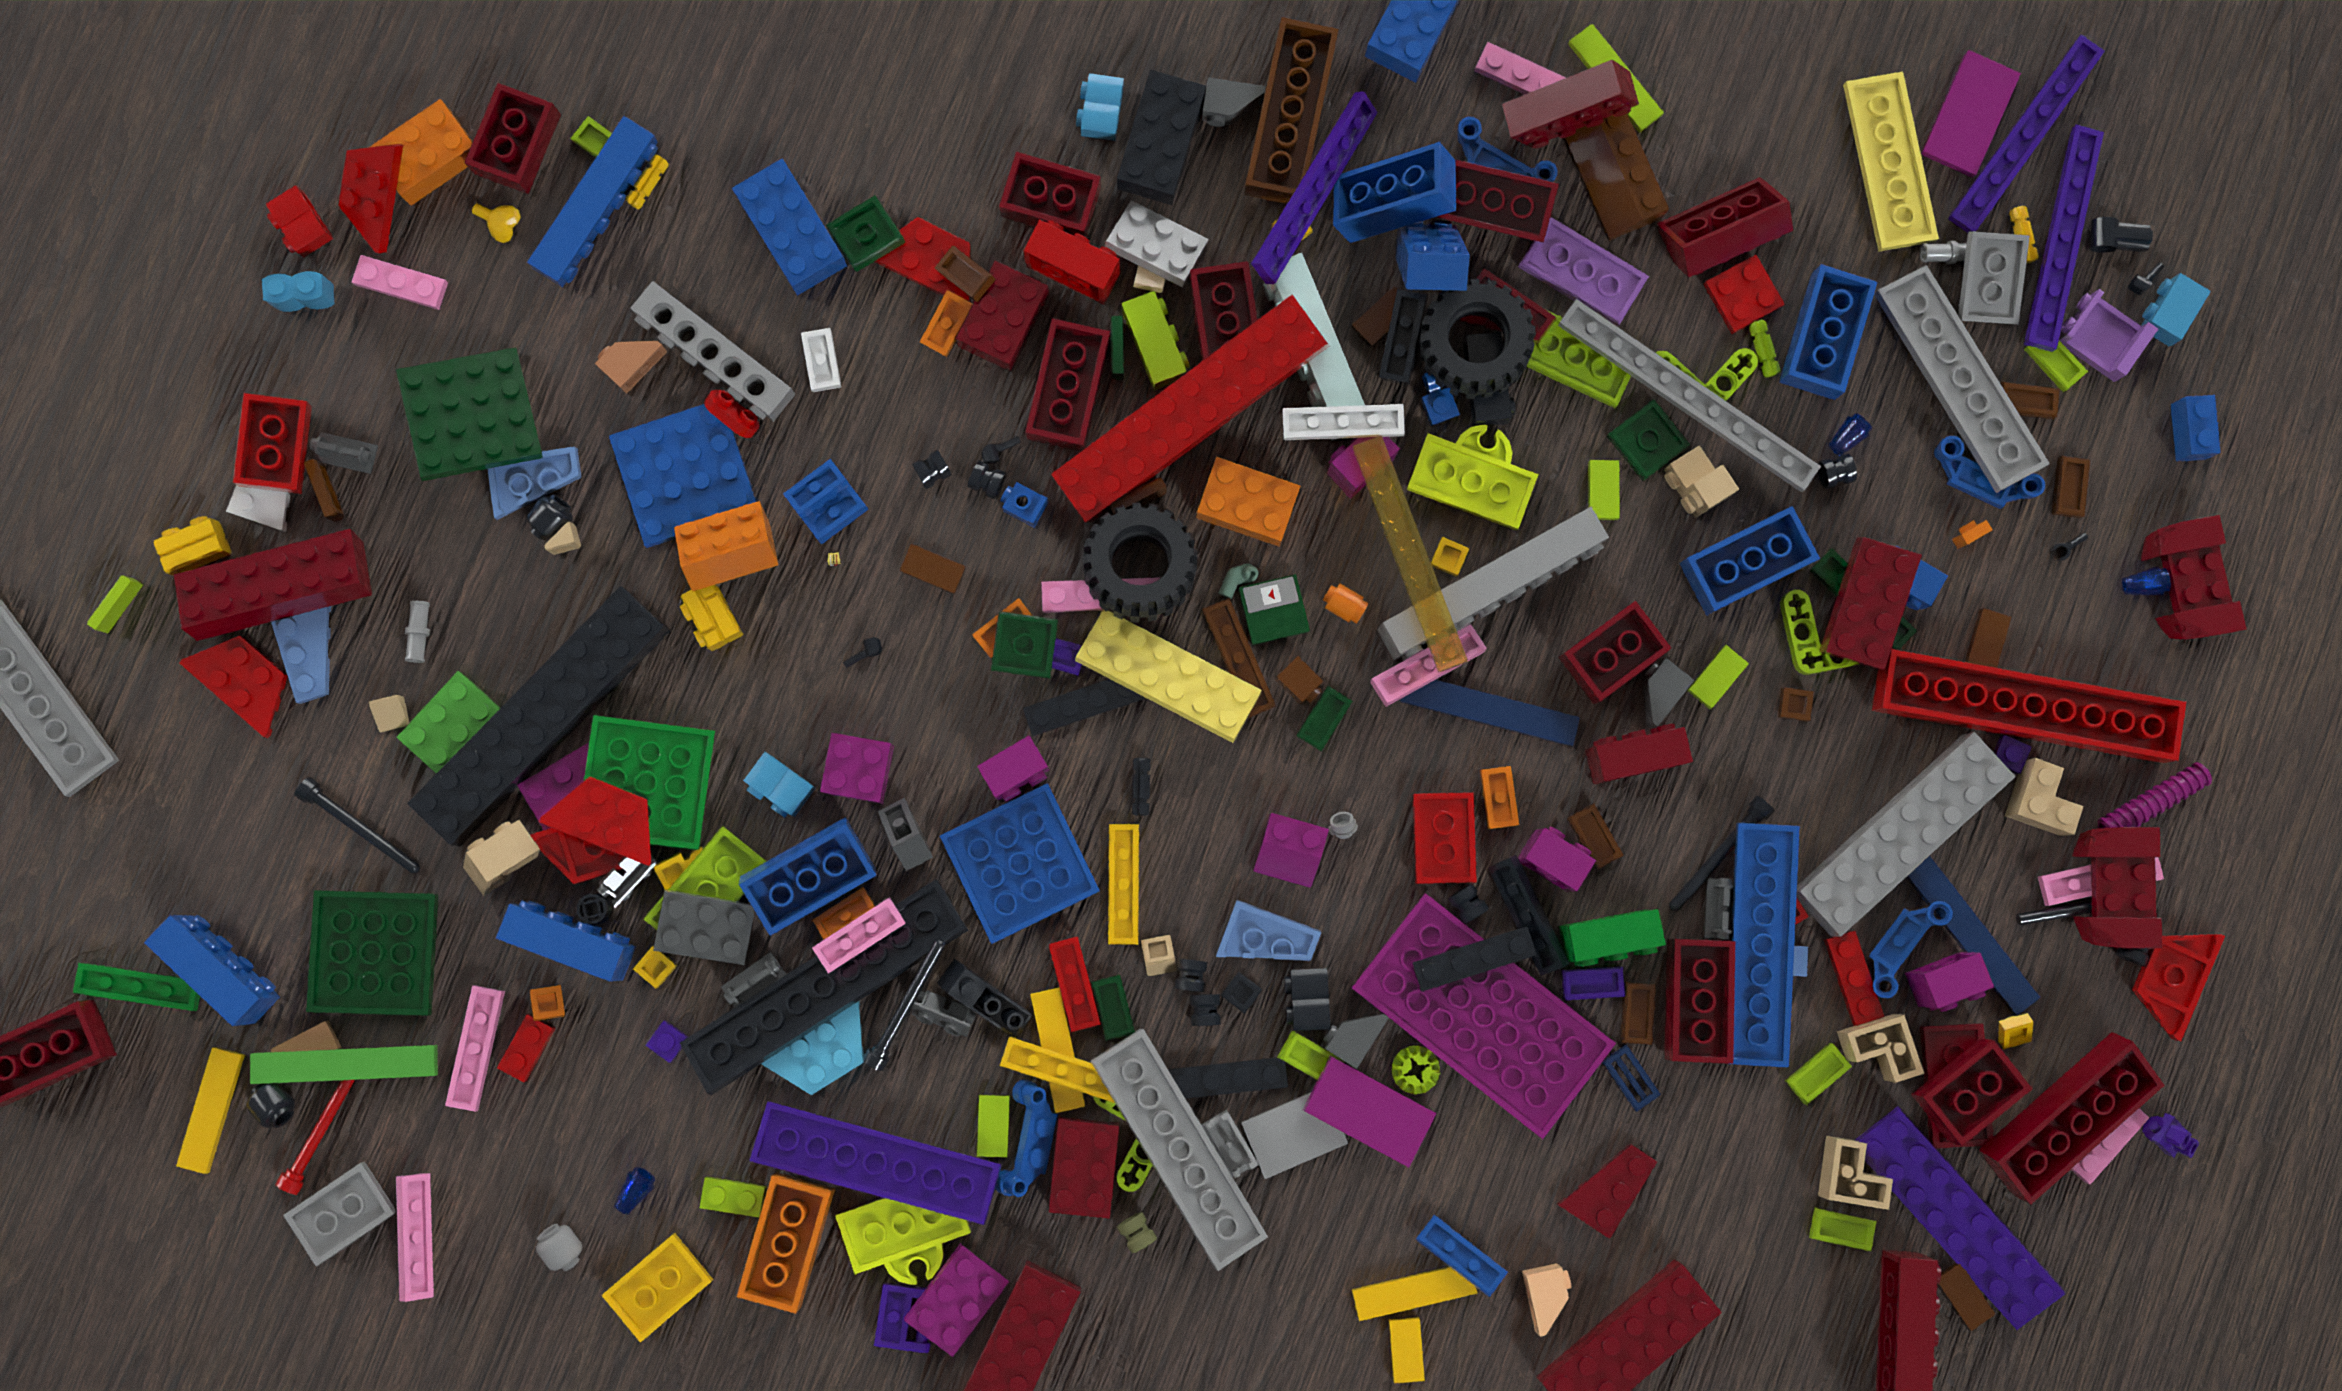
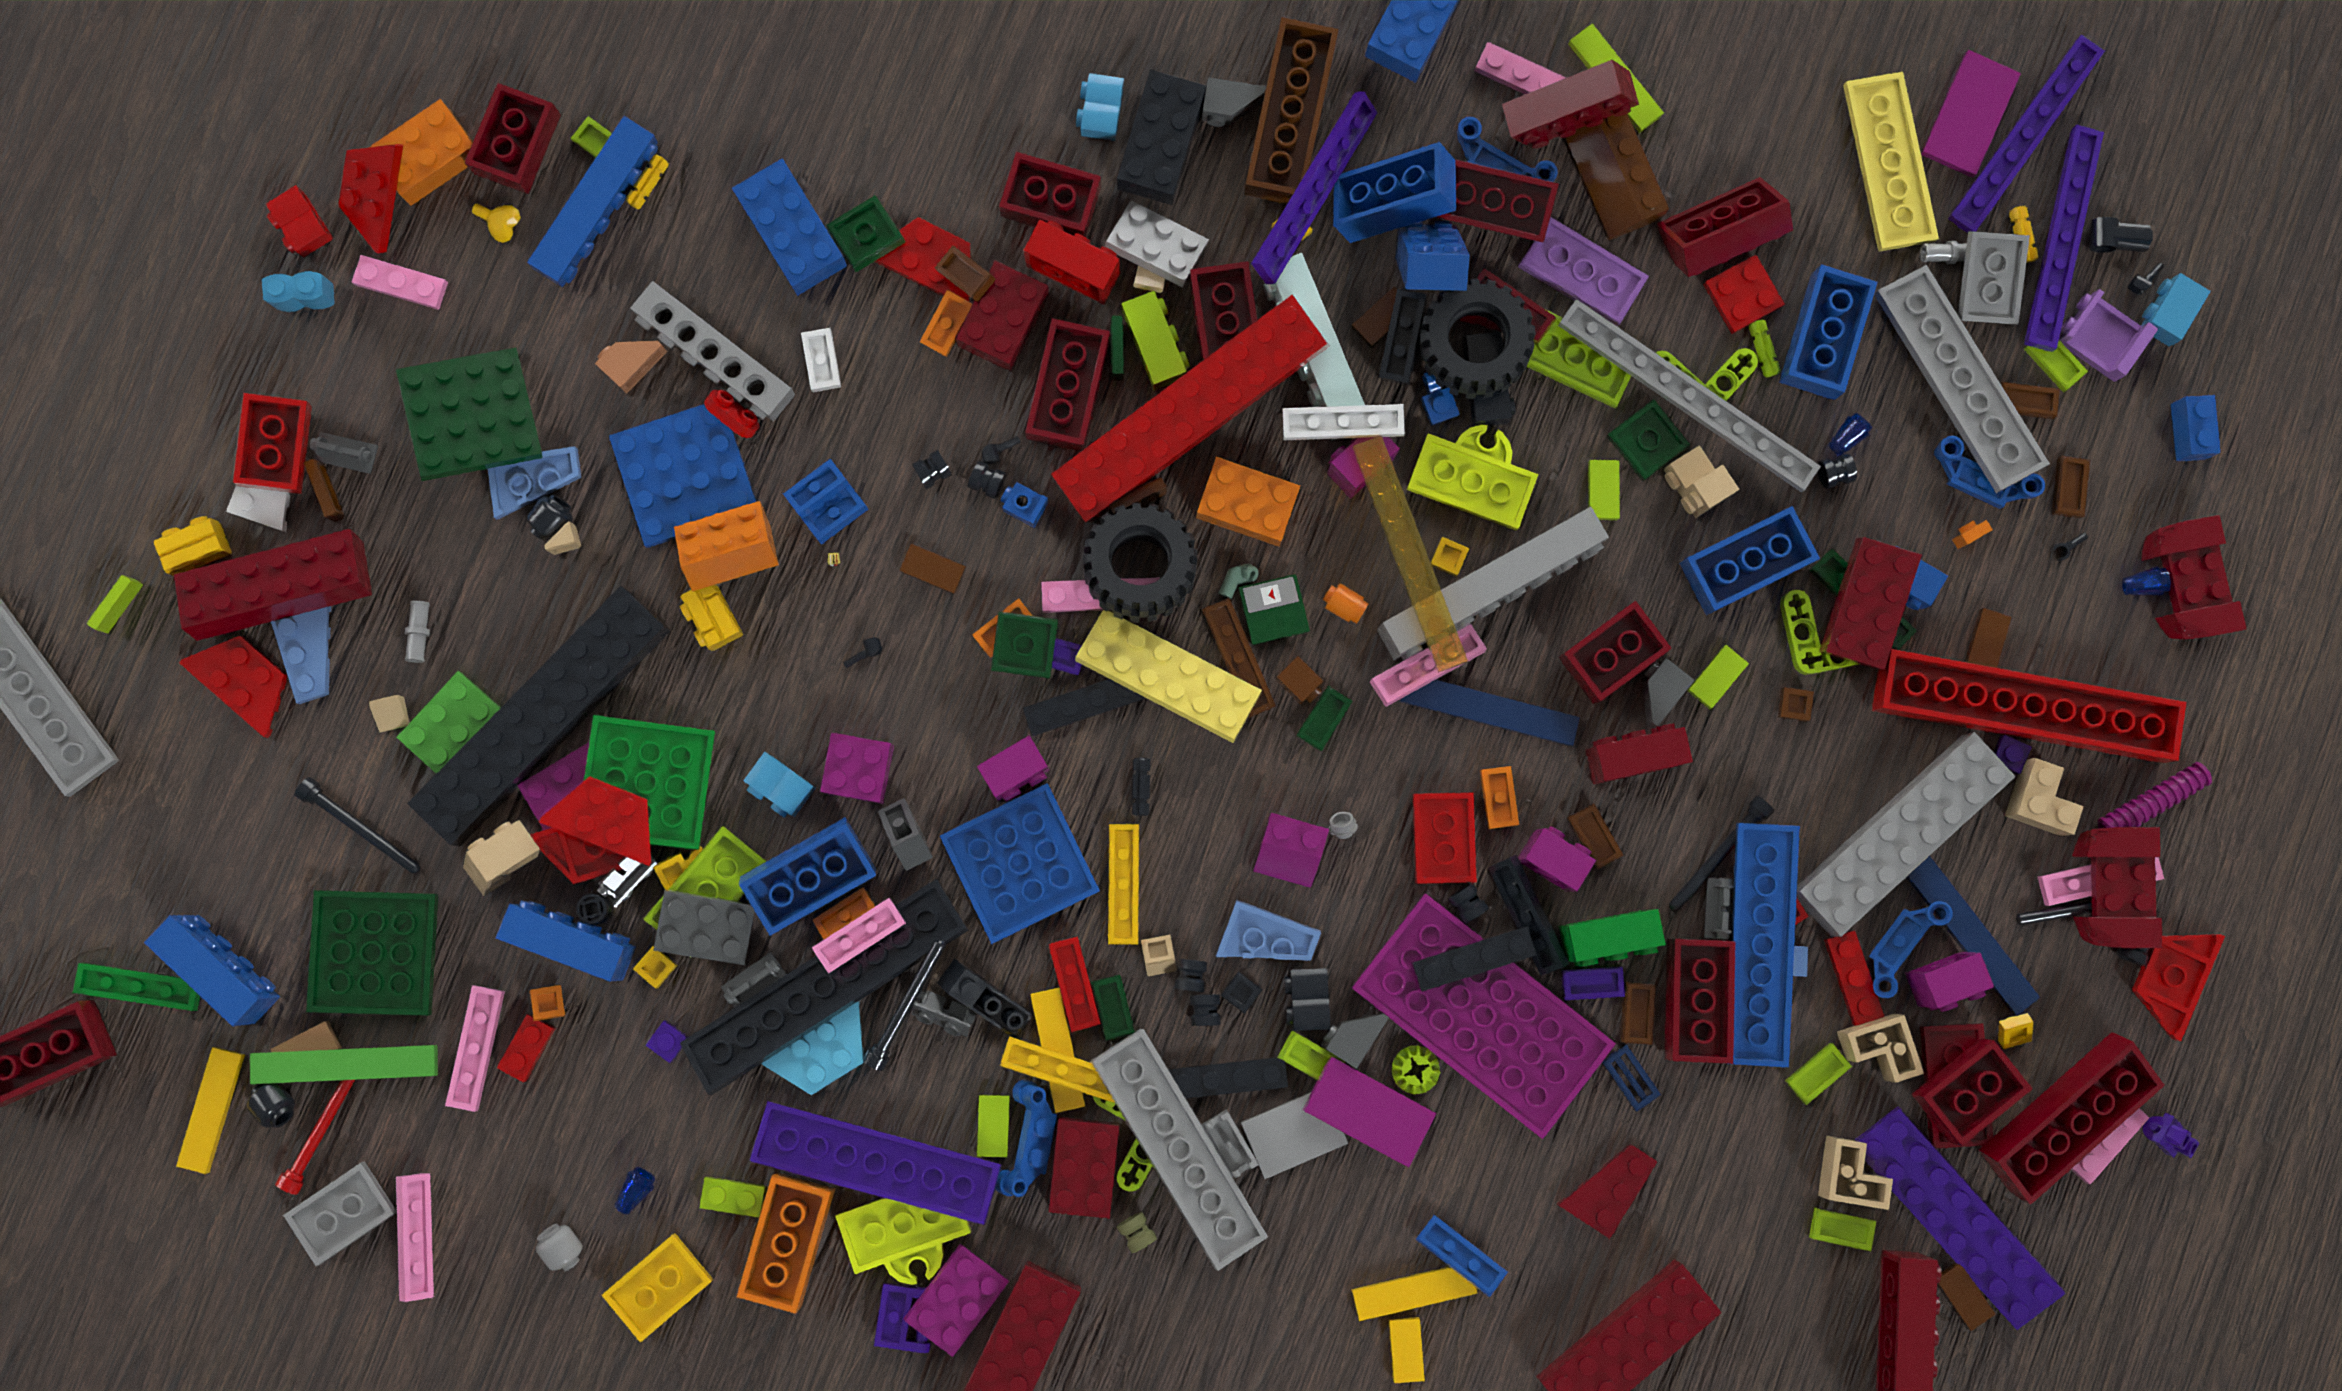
(1546, 1294): light nougat slope -> none

